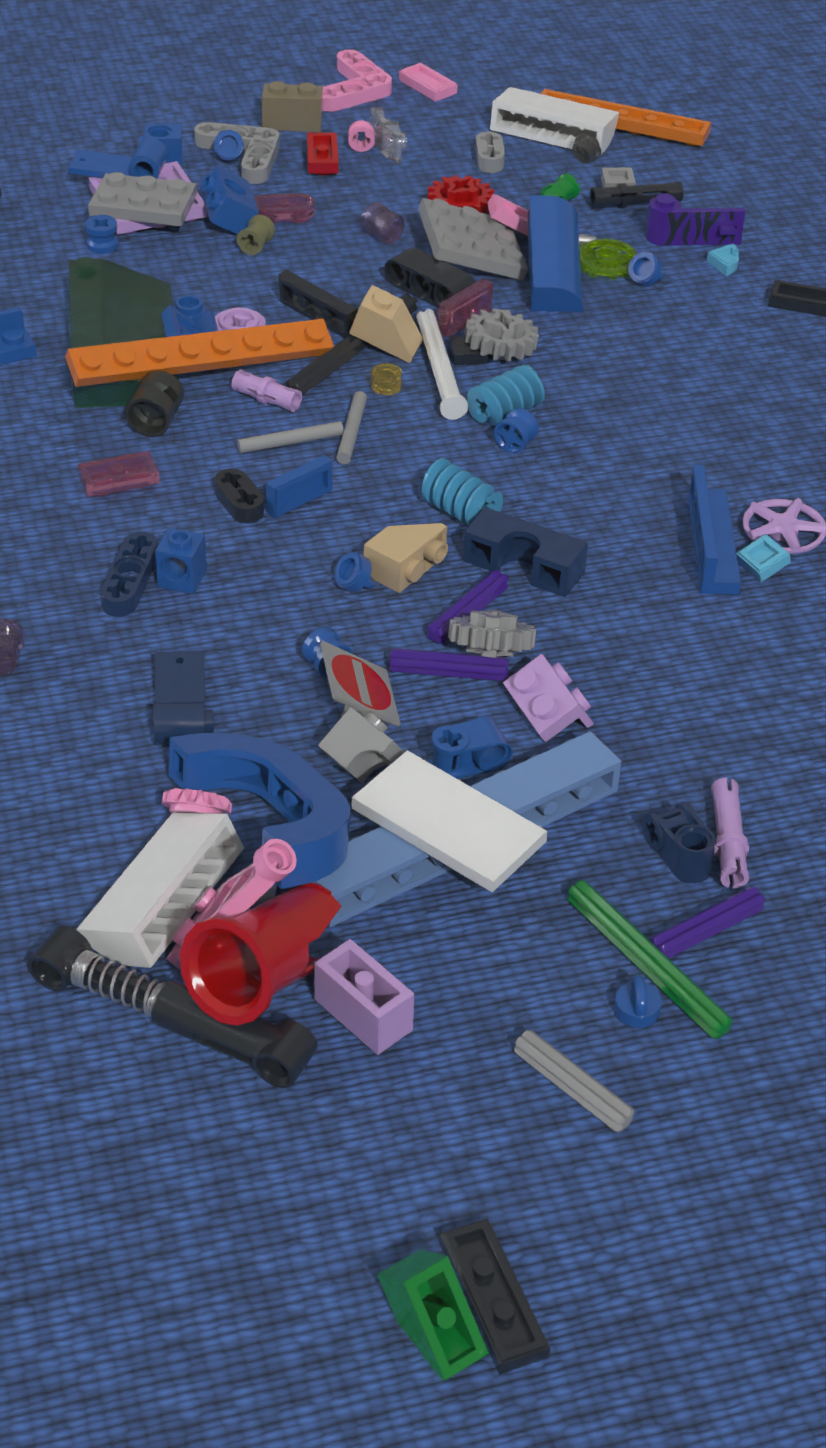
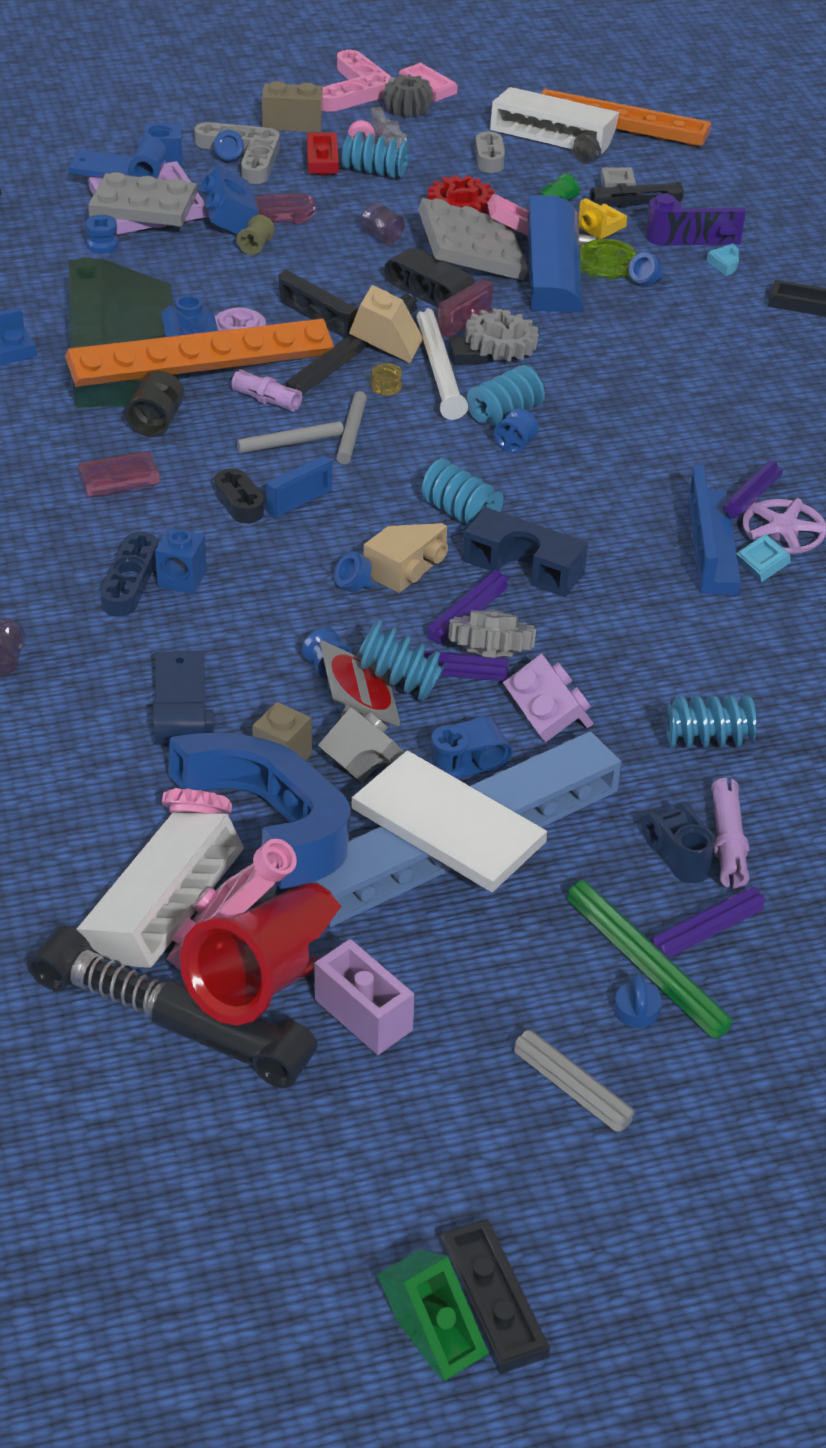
(286, 728): none -> dark tan brick
(375, 156): none -> dark azure piece
(400, 660): none -> dark azure piece
(408, 96): none -> dark grey gear
(600, 220): none -> yellow bracket
(711, 720): none -> dark azure piece
(752, 489): none -> dark purple axle

